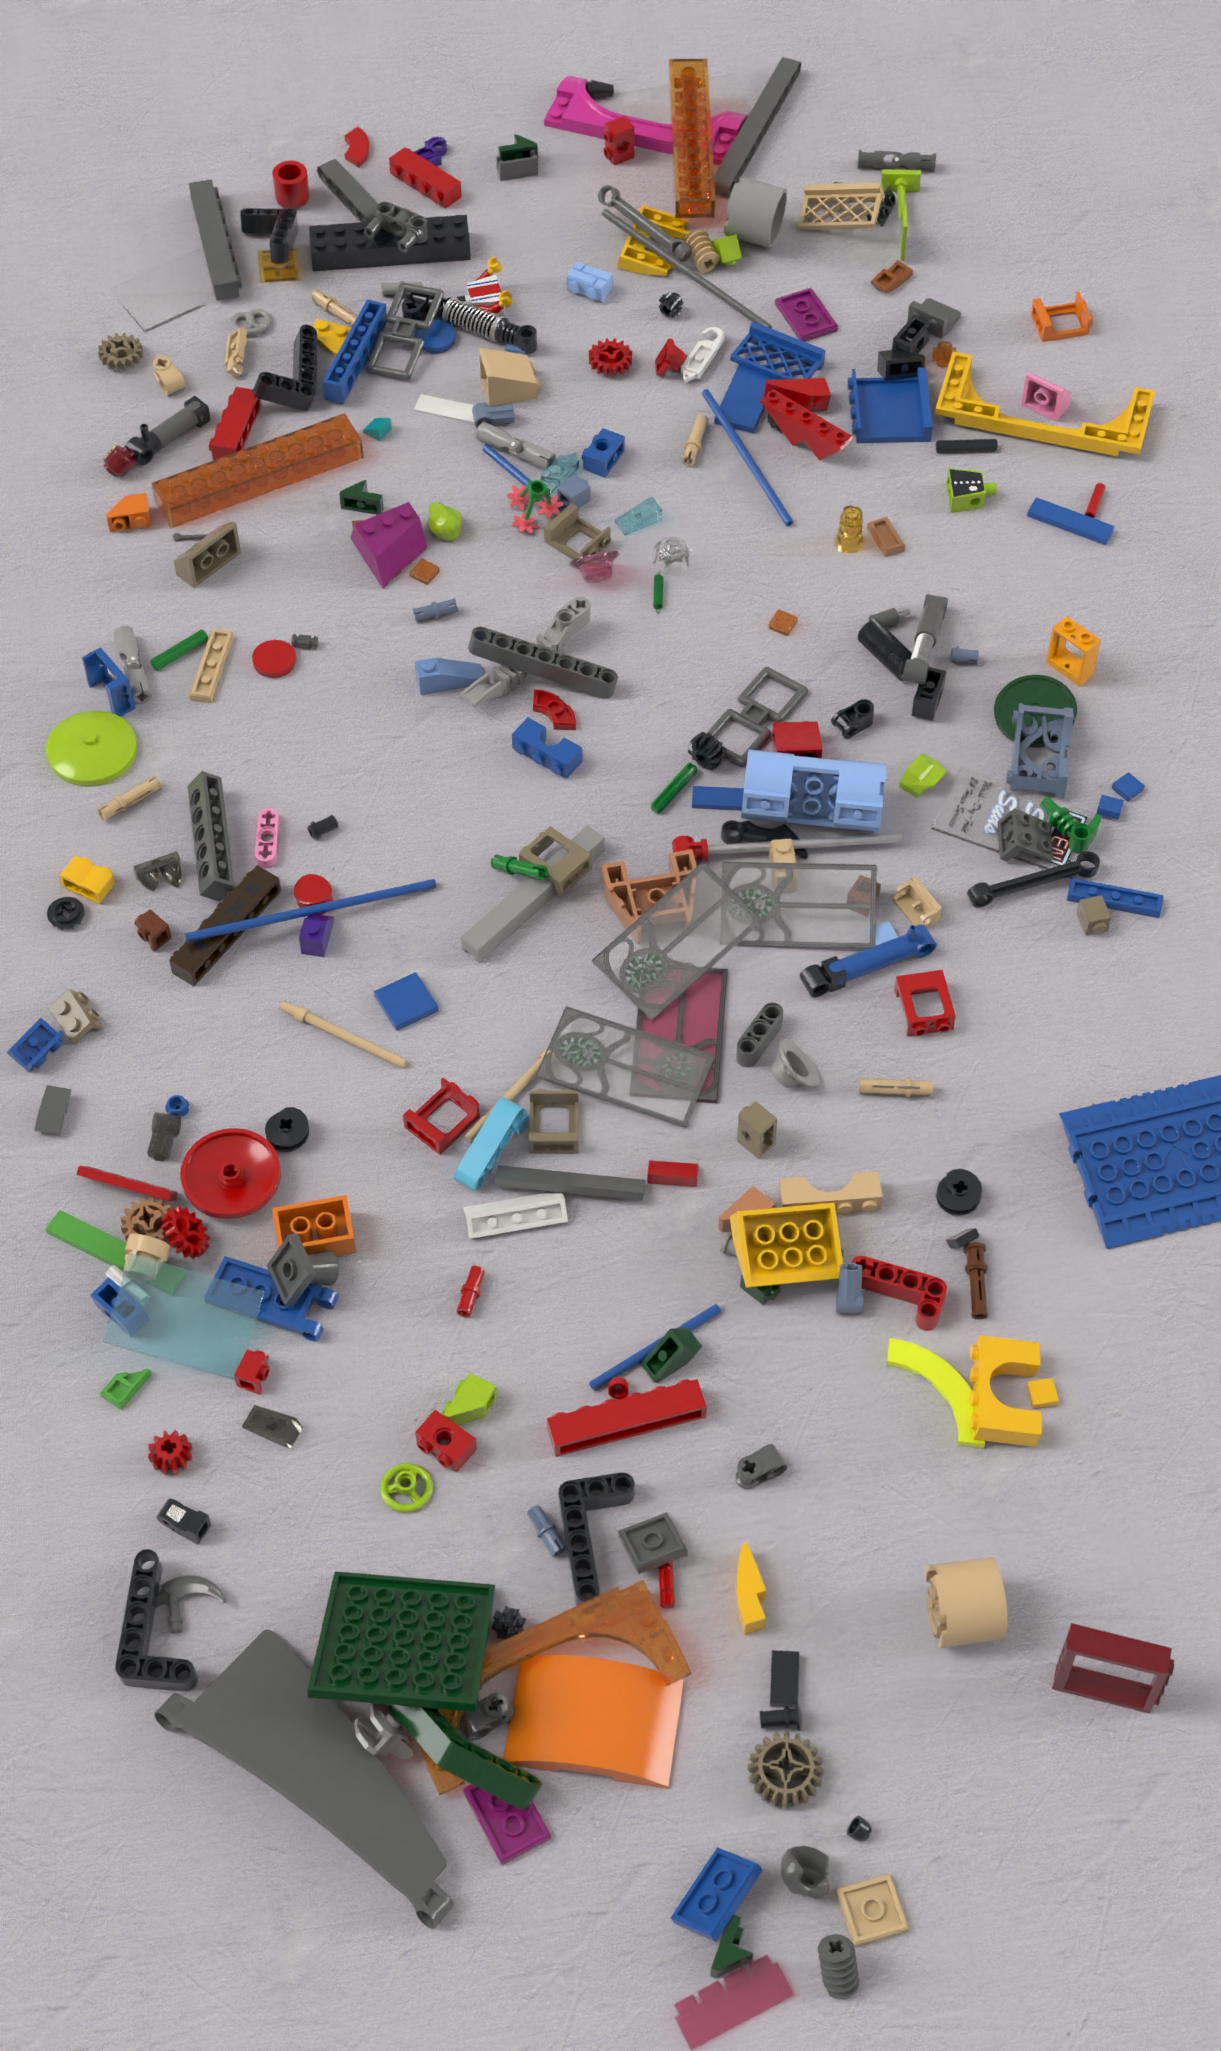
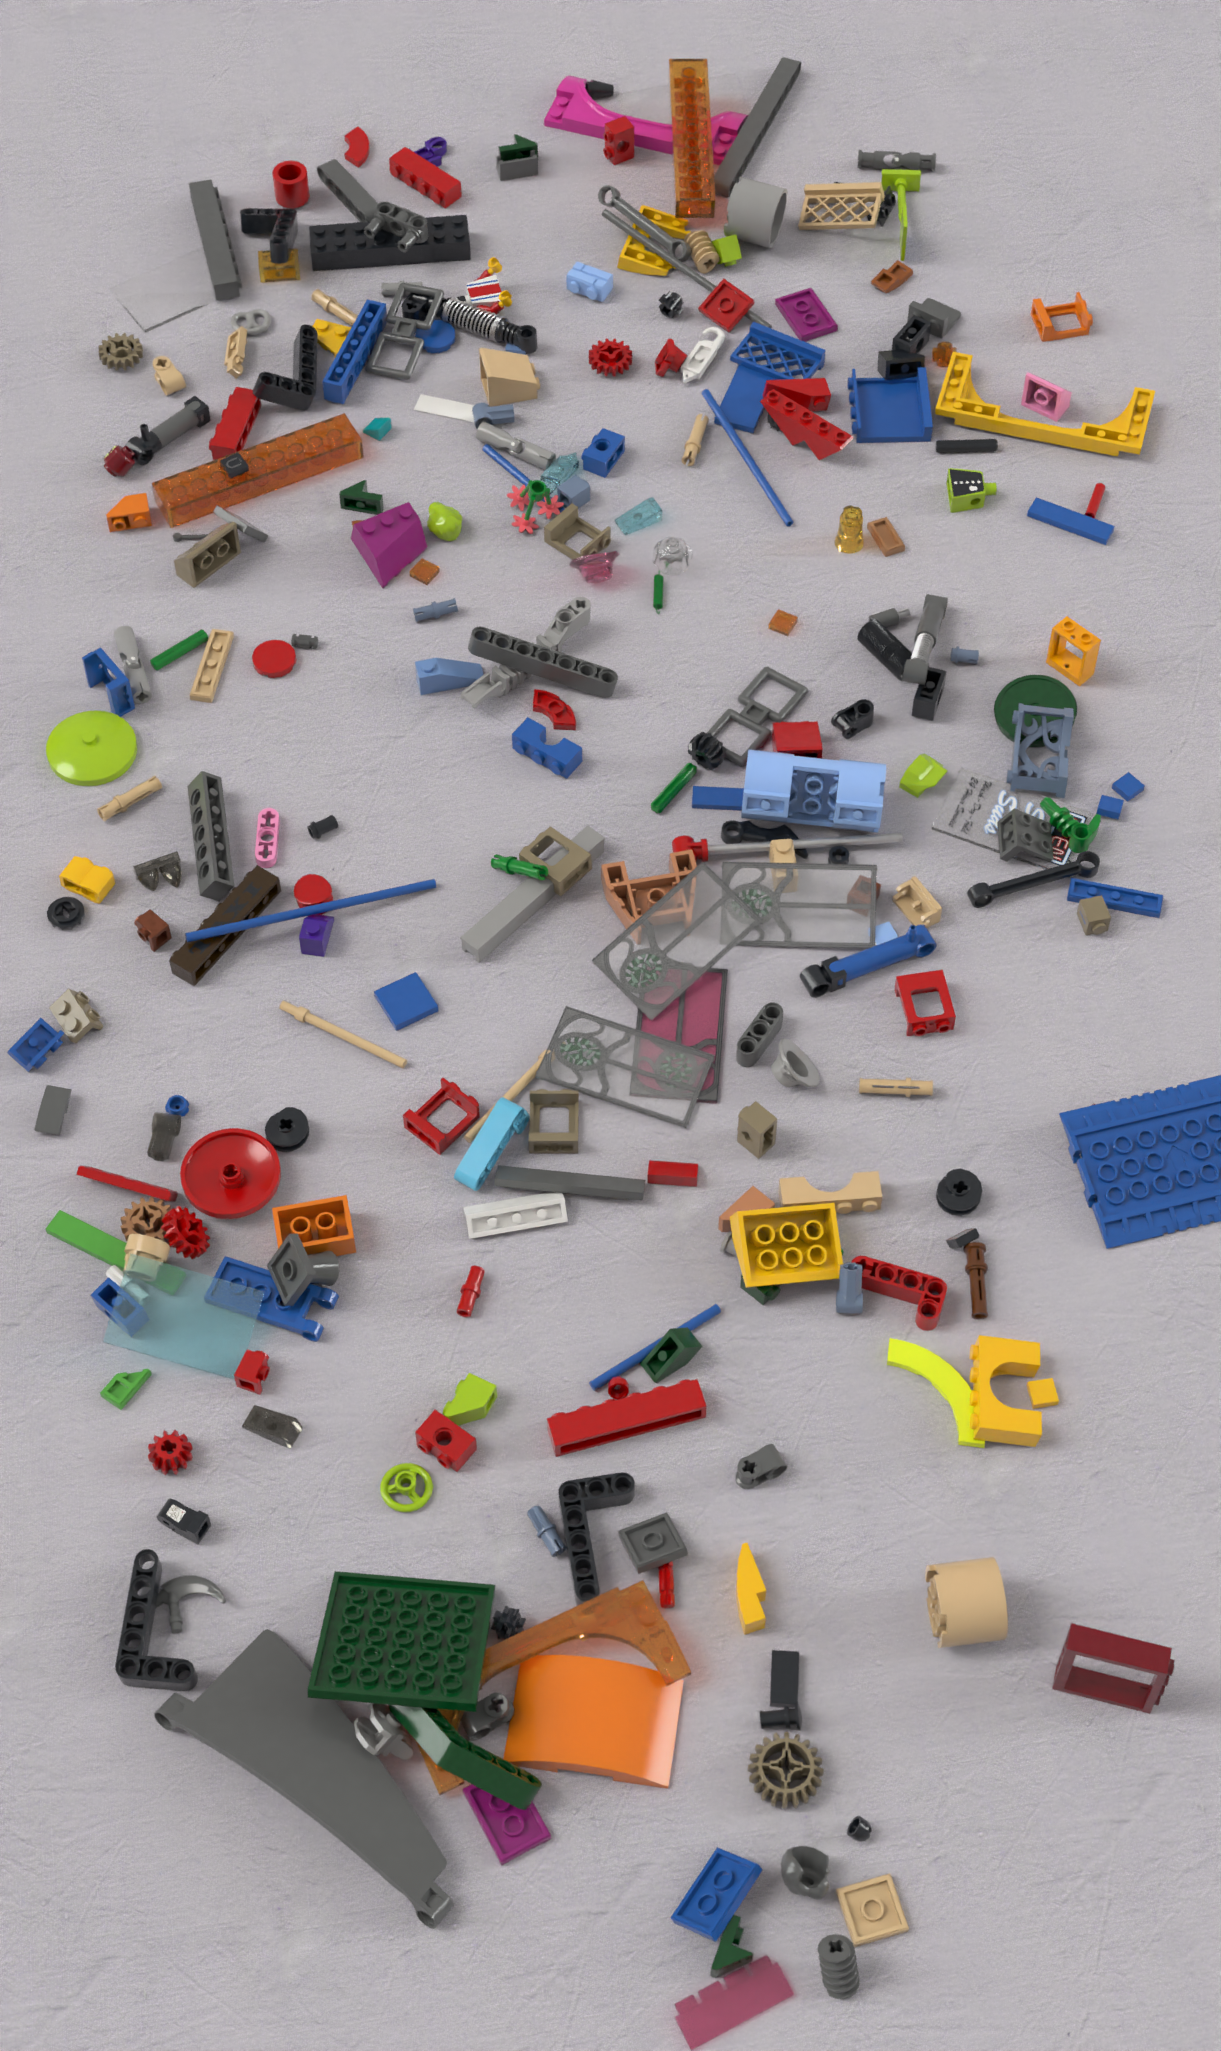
(234, 465): none -> black tile
(242, 524): none -> tile
(726, 305): none -> red tile
(841, 851): none -> black bush

